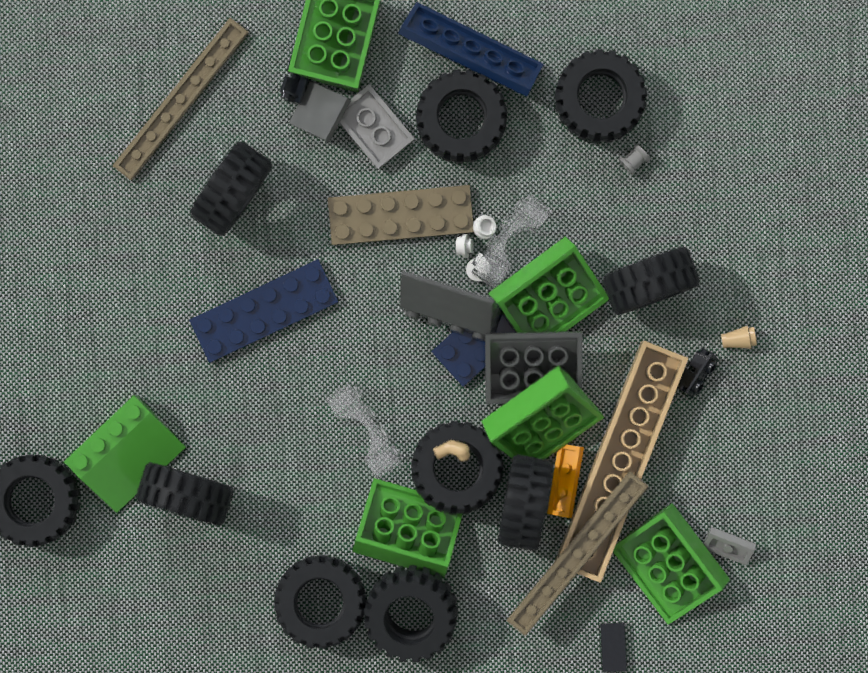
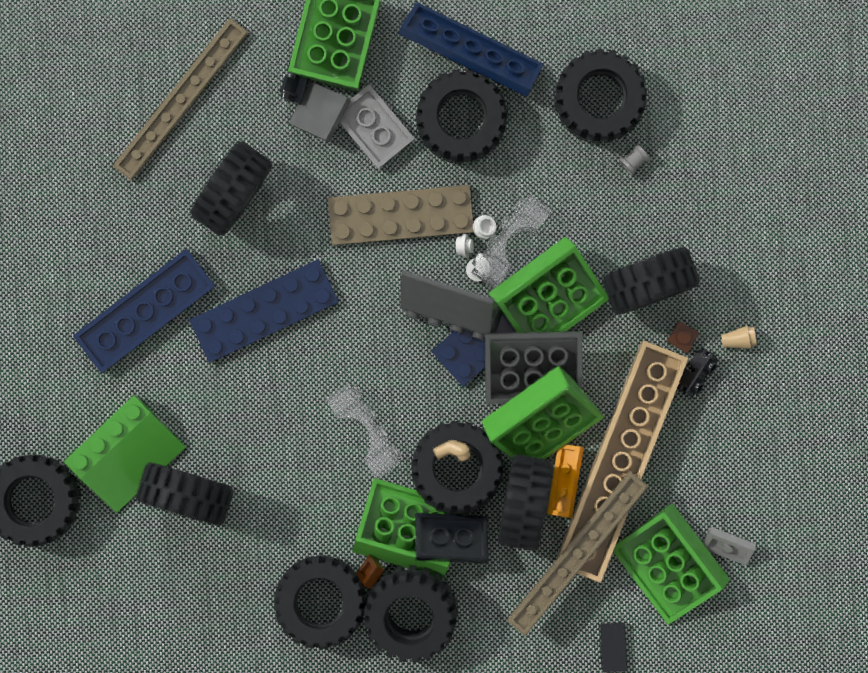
(144, 311): none -> dark blue plate
(370, 571): none -> reddish brown plate
(451, 538): none -> black tile
(682, 337): none -> reddish brown plate

